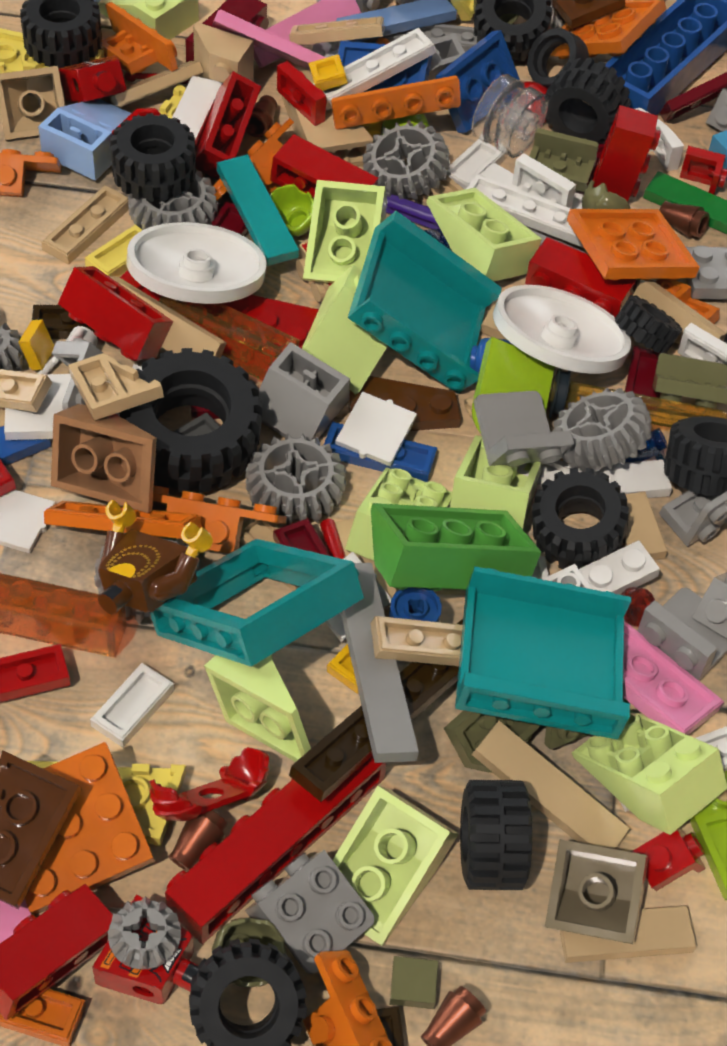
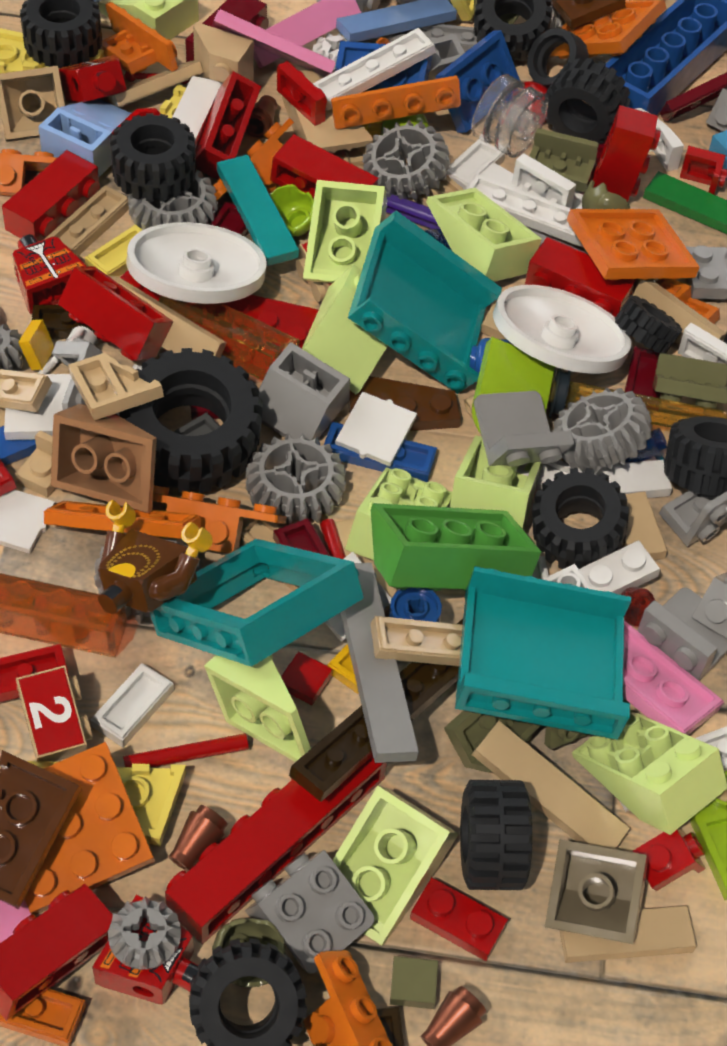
(36, 470): none -> tan bracket
(43, 269): none -> red torso
(51, 196): none -> red brick
(53, 715): none -> red brick
(189, 751): none -> red bar
(238, 781): red piece -> none
(306, 678): none -> red tile
(328, 72): yellow tile -> none
(337, 30): tan tile -> none
(458, 919): none -> red plate
(686, 218): copper cone -> none

